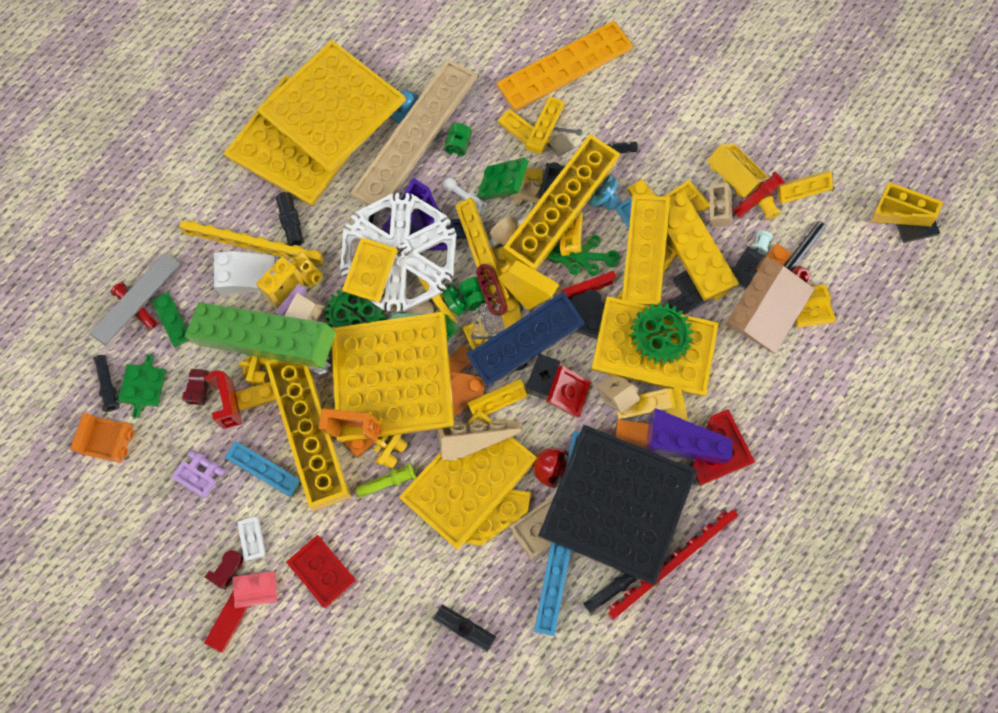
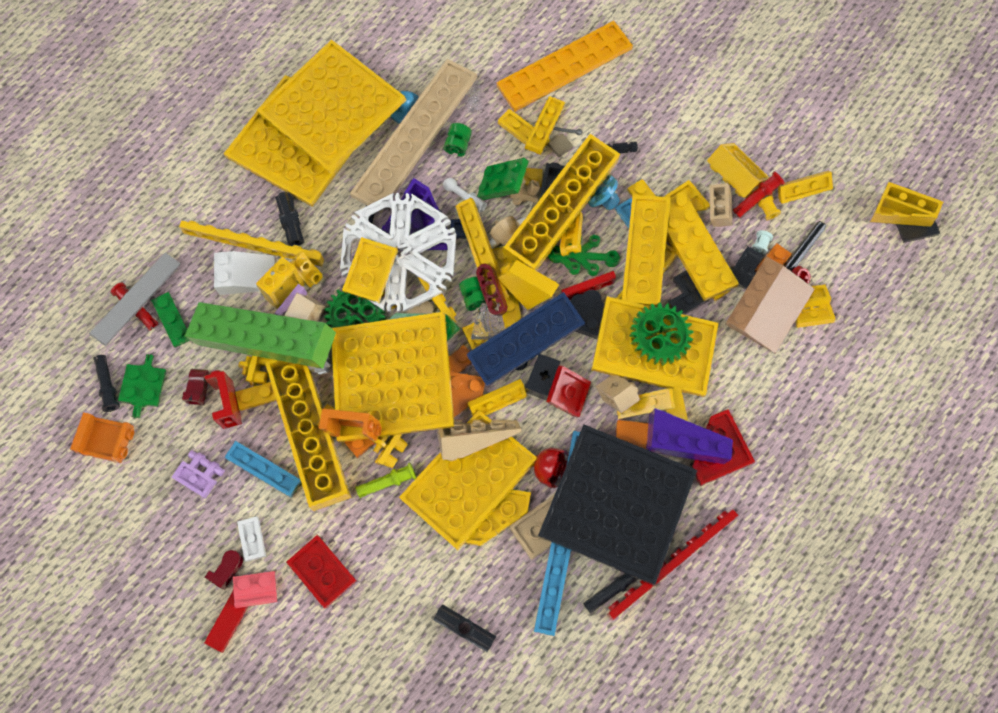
(453, 300): green plate -> none

